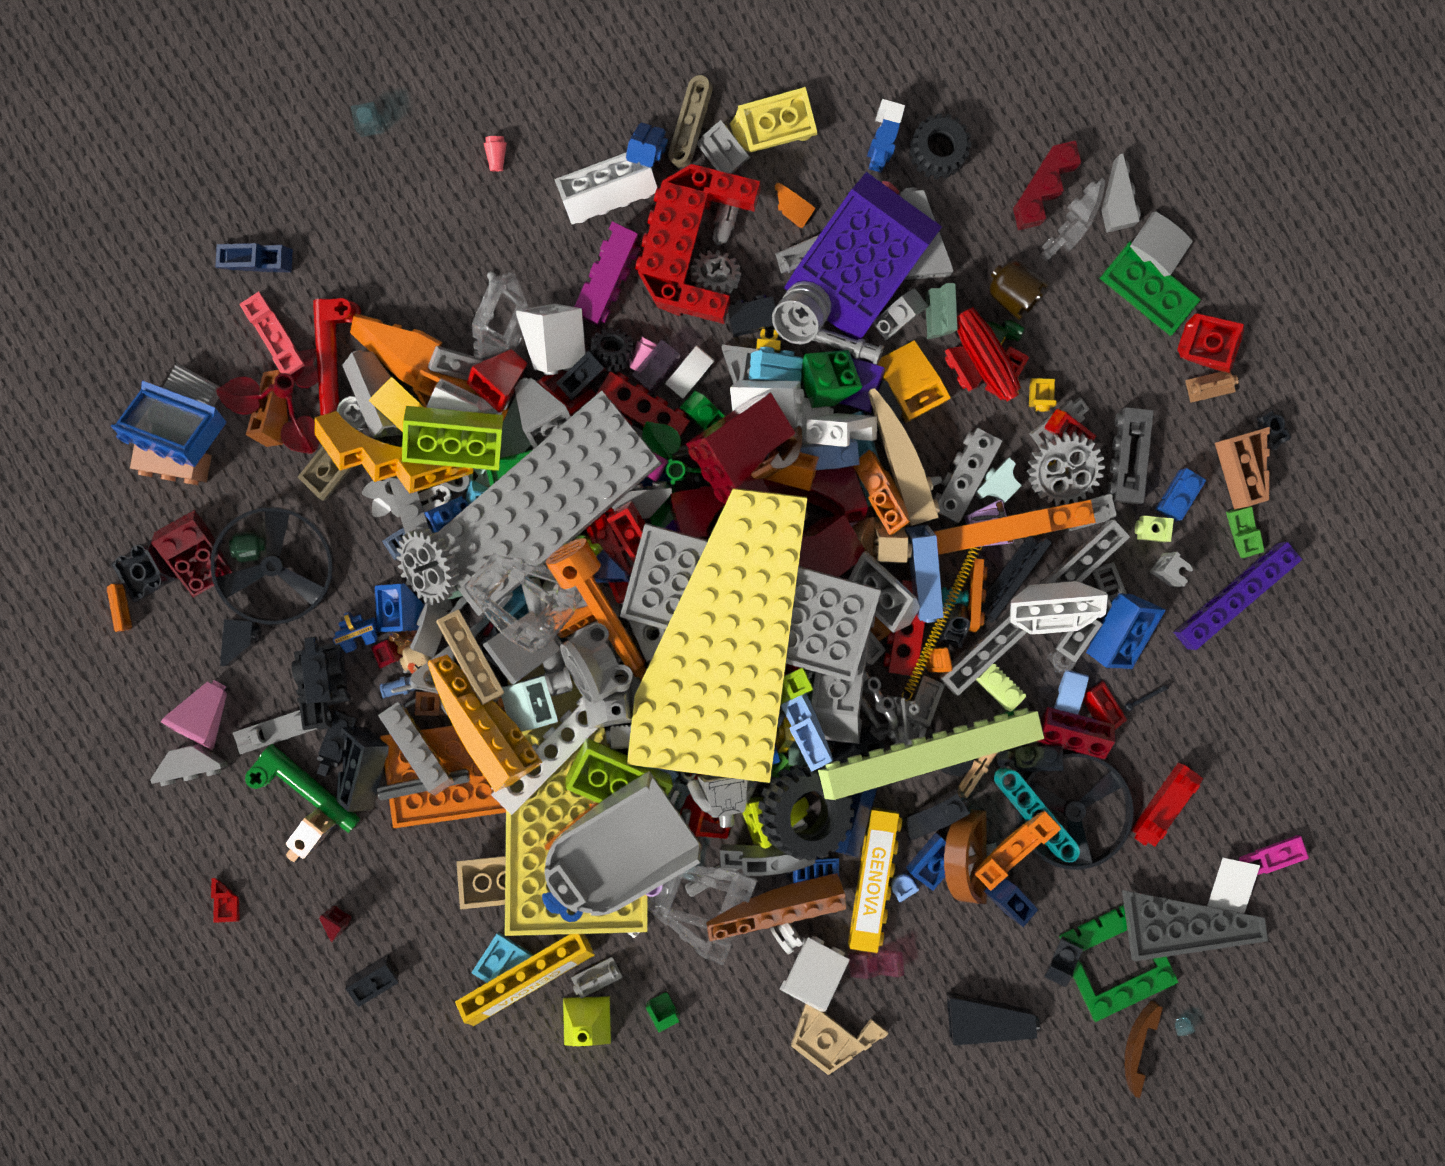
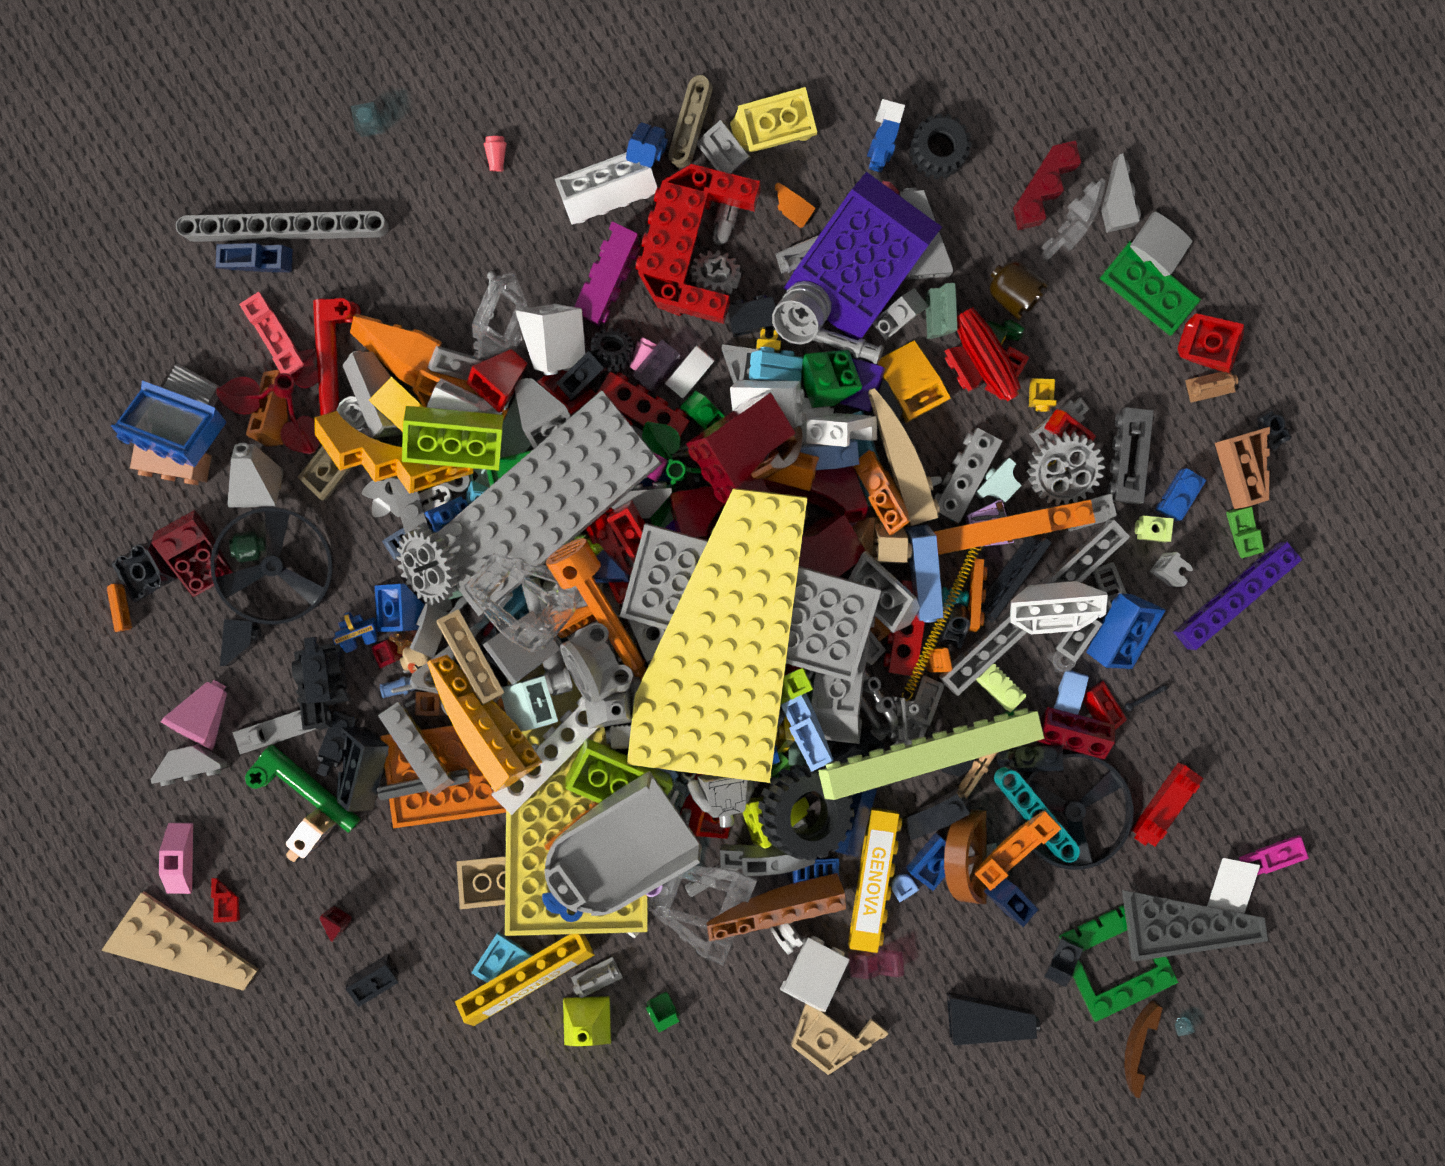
(169, 941): none -> tan wing
(177, 858): none -> bright pink slope
(253, 478): none -> light grey slope
(272, 222): none -> light grey beam

